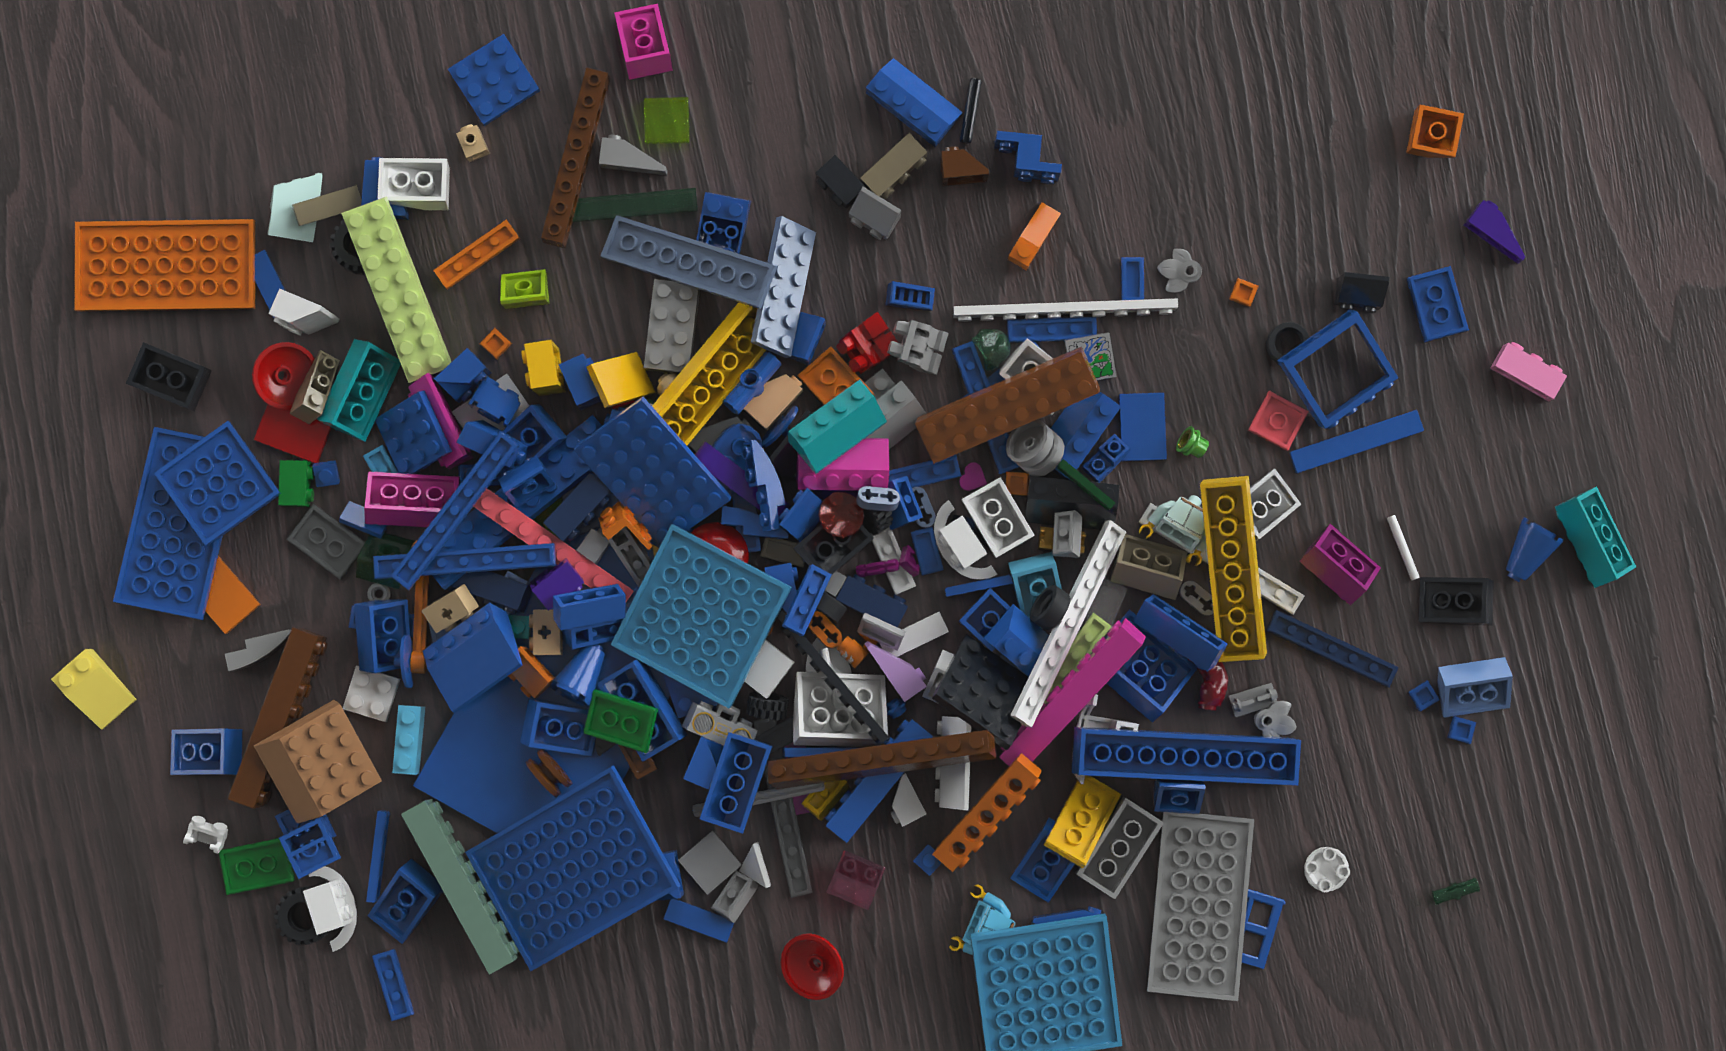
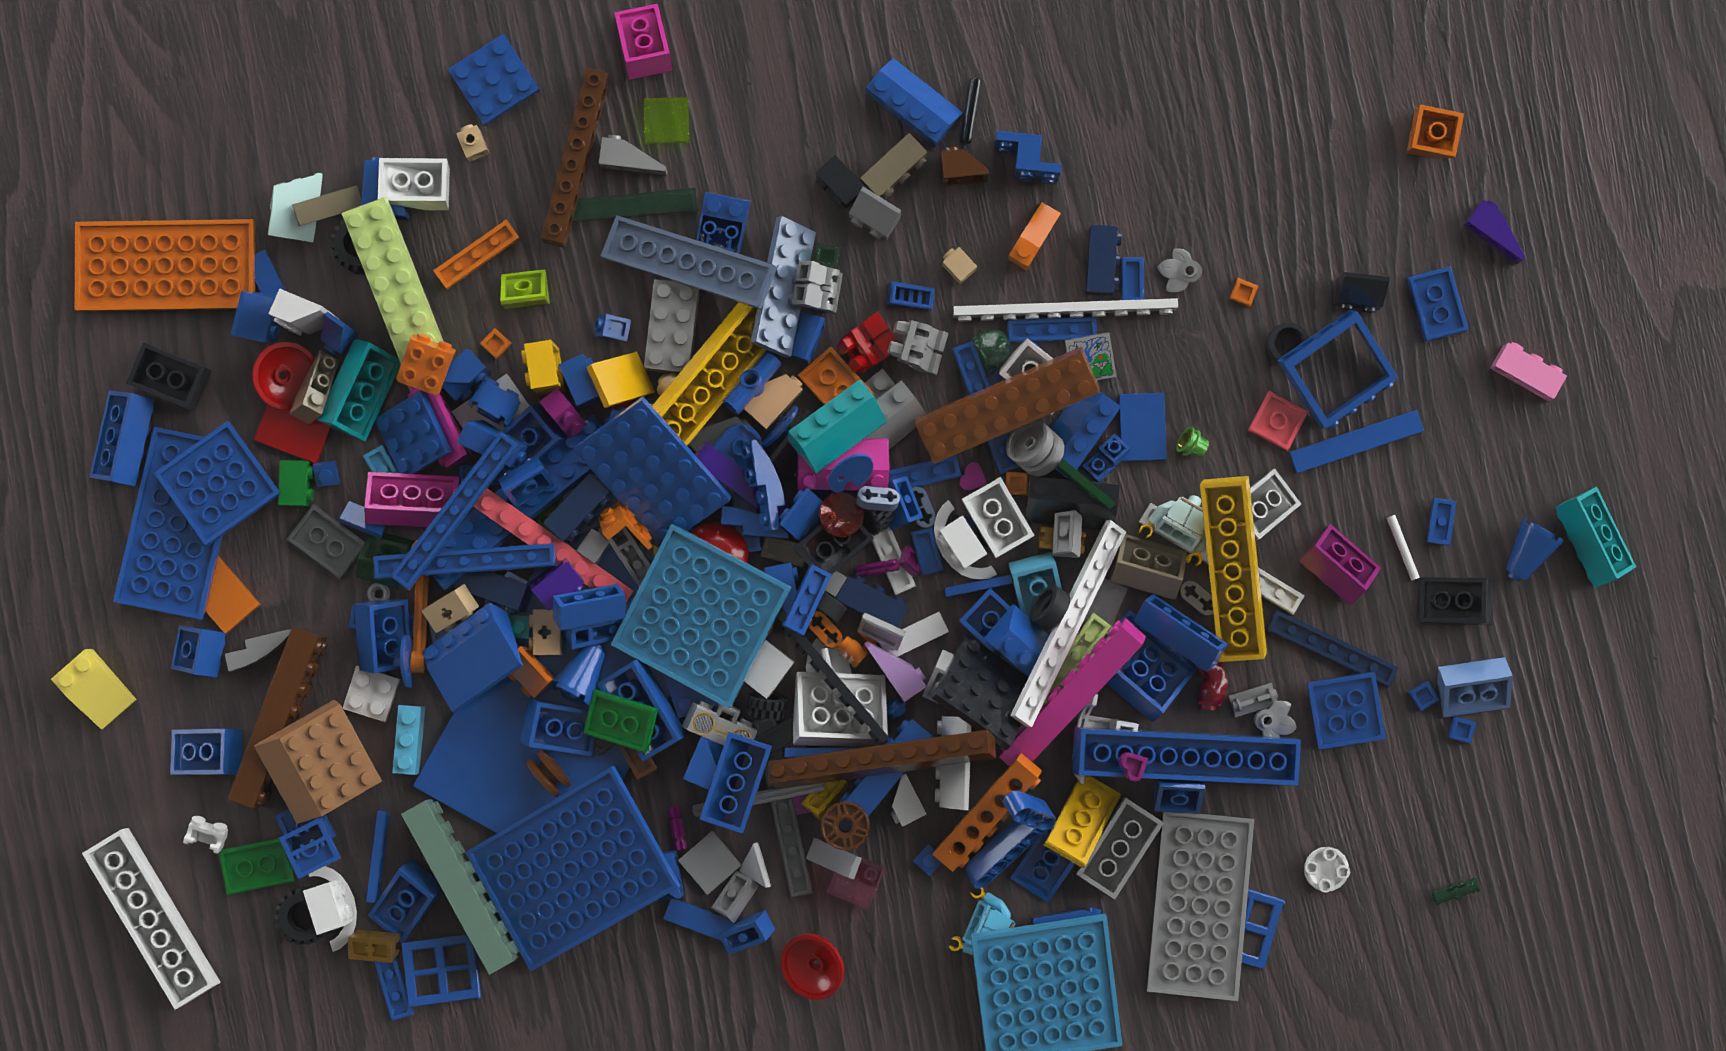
(122, 438): none -> blue slope
(151, 918): none -> white brick
(198, 651): none -> blue slope
(253, 318): none -> blue slope
(336, 334): none -> blue slope
(373, 946): none -> pearl gold hinge
(425, 364): none -> orange bracket
(441, 970): none -> blue window
(563, 413): none -> magenta brick
(612, 327): none -> bracket
(677, 828): none -> magenta axle
(747, 932): none -> blue slope
(820, 287): none -> light grey hips
(828, 256): none -> clear green brick
(833, 859): none -> light grey tile
(838, 838): none -> reddish brown wheel
(853, 468): none -> blue piece
(958, 264): none -> tan brick
(1029, 823): none -> blue beam
(1102, 260): none -> dark blue brick
(1133, 765): none -> magenta tile
(1346, 710): none -> blue plate
(1441, 521): none -> blue plate

